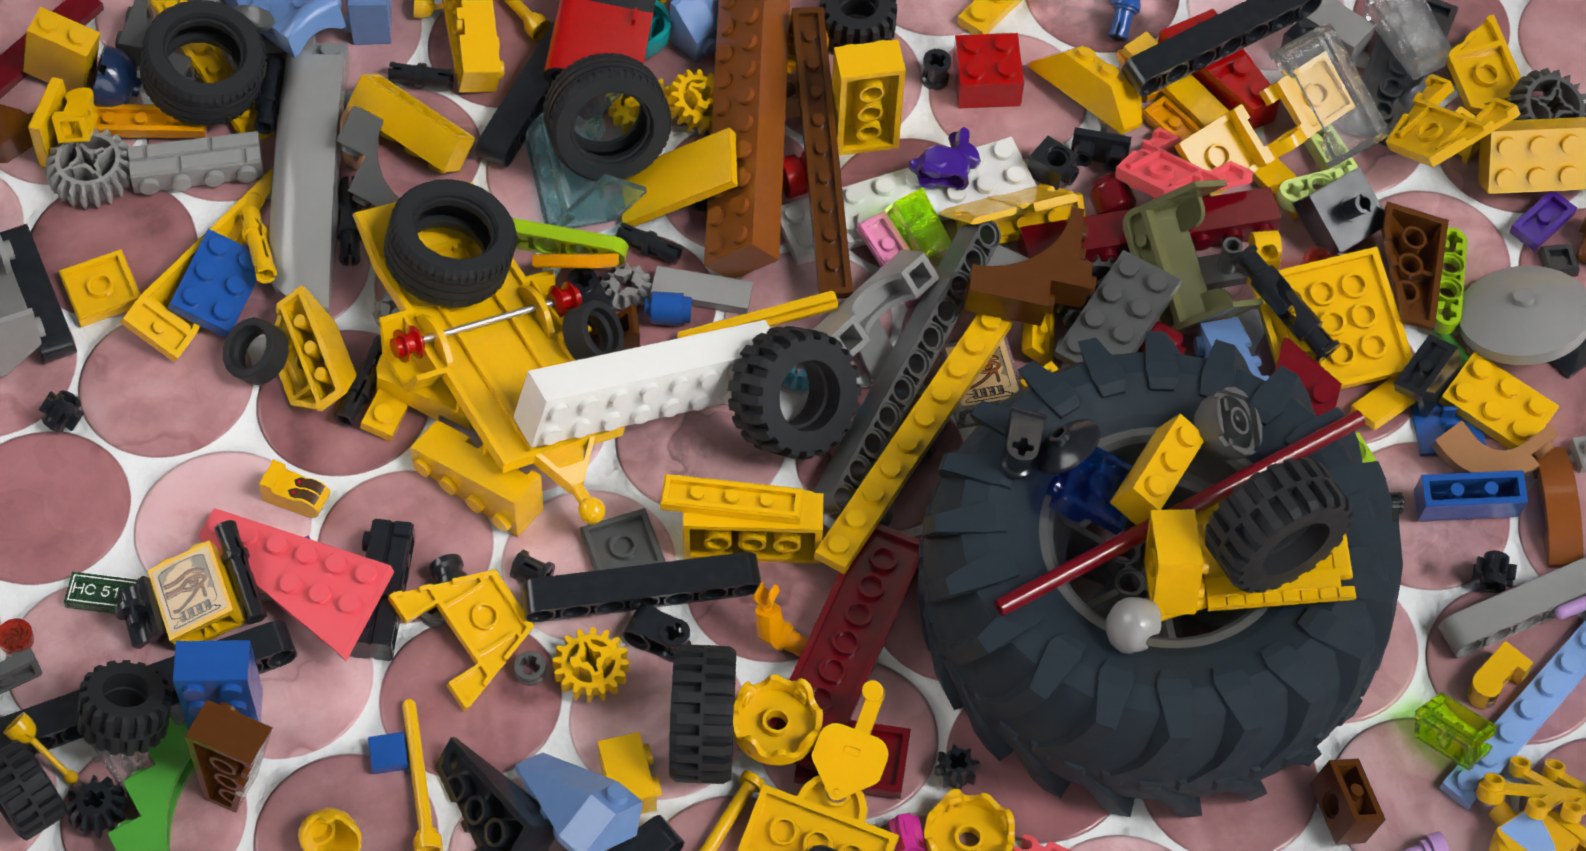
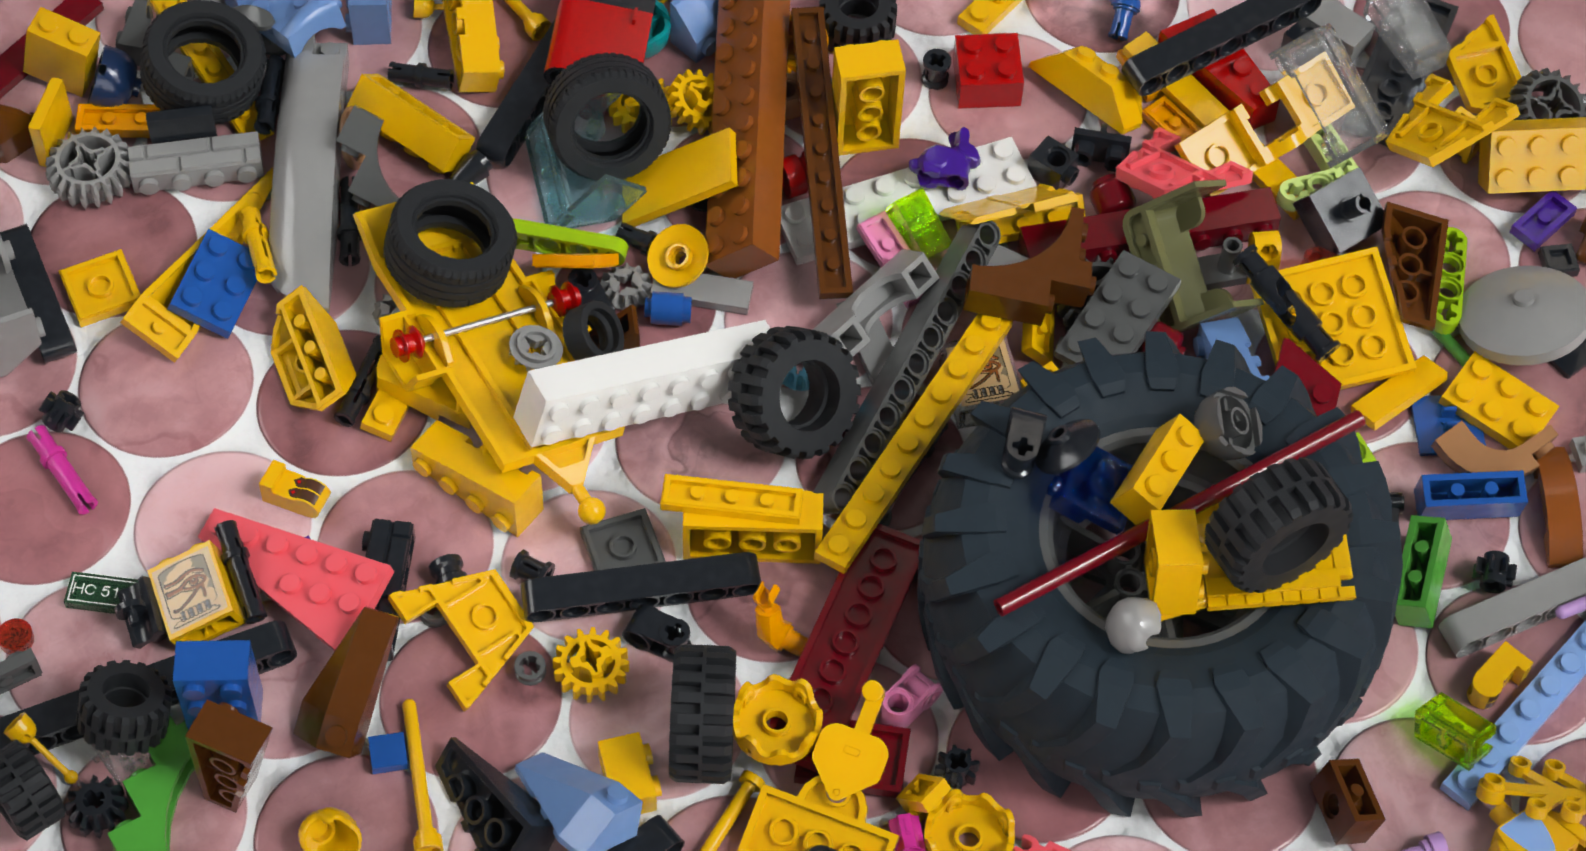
(54, 459): none -> dark pink pin
(78, 118): yellow leg -> none
(181, 124): none -> black tile
(238, 343): black tyre -> none
(344, 695): none -> reddish brown wedge
(472, 168): none -> black cone
(534, 337): none -> light grey gear
(670, 247): none -> yellow dish
(774, 315): yellow axle -> none
(911, 694): none -> bright pink piece
(923, 795): none -> yellow bracket
(1423, 570): none -> bright green brick
(1429, 373): black panel -> none

